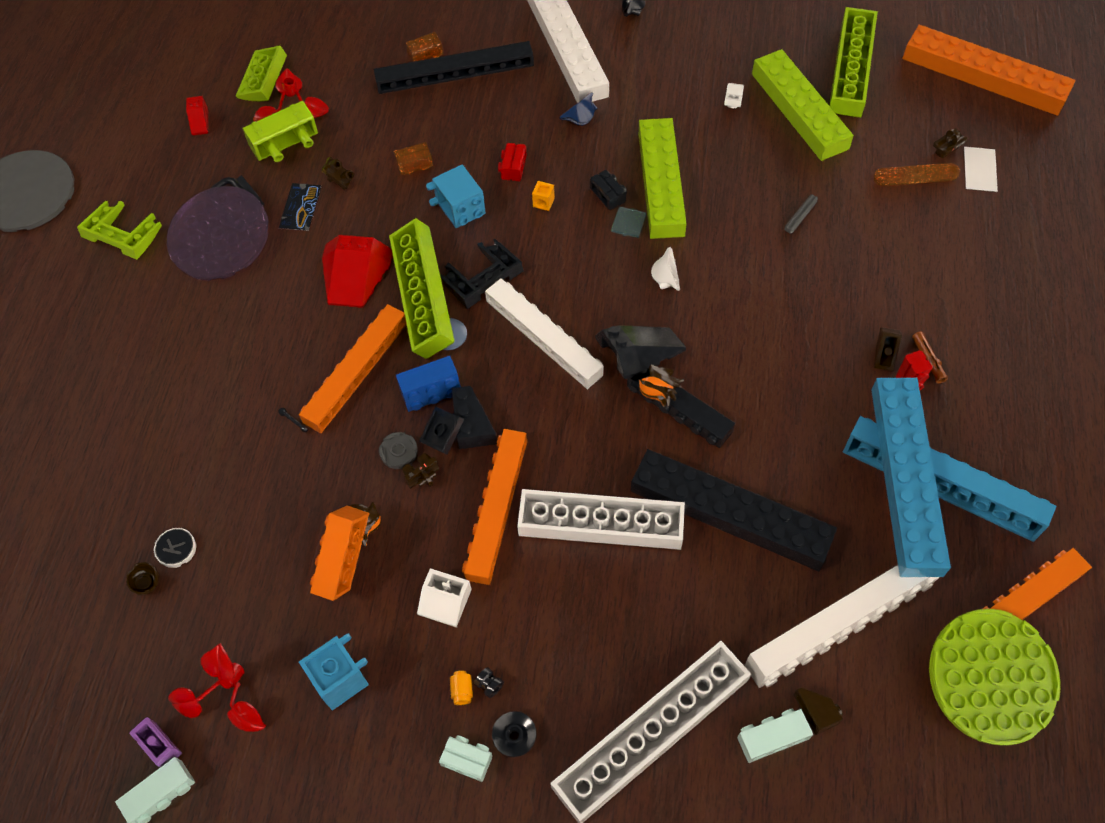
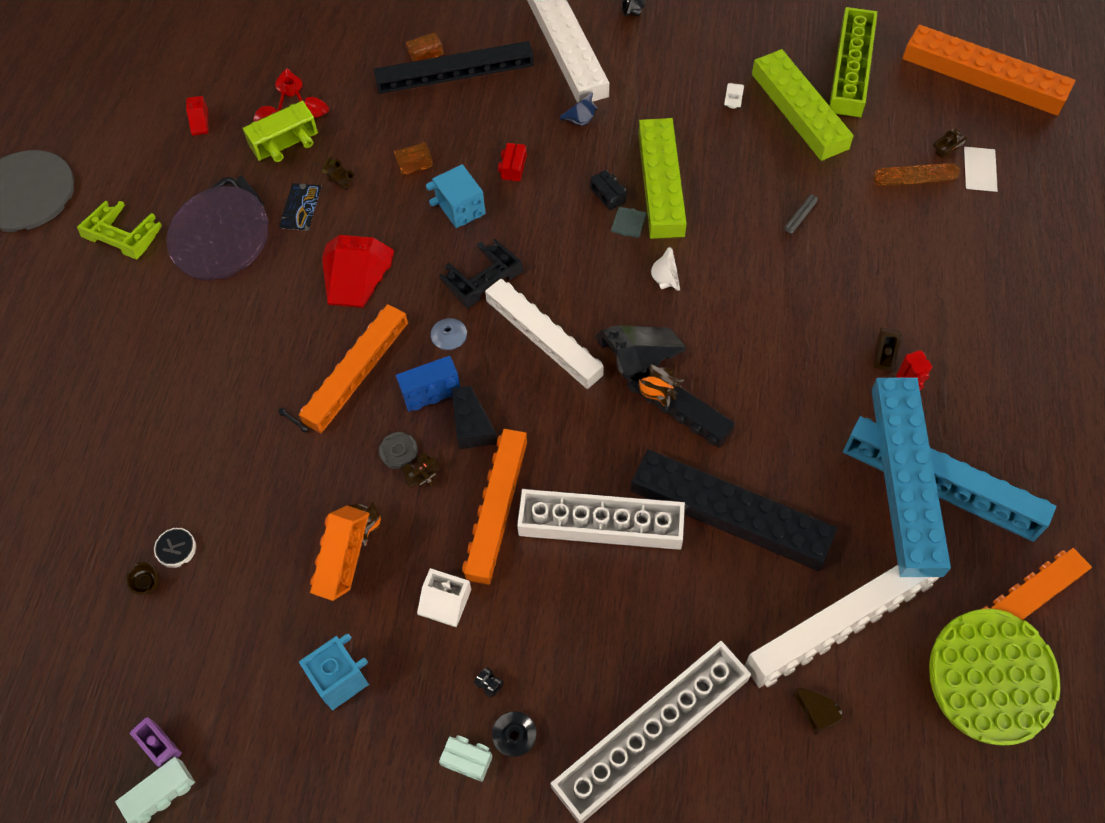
(218, 664): red plant -> none
(262, 74): lime slope -> none
(421, 289): lime brick -> none
(441, 430): black tile -> none
(461, 688): light orange brick -> none
(543, 195): light orange brick -> none
(774, 734): light aqua brick -> none
(923, 345): dark orange pin -> none

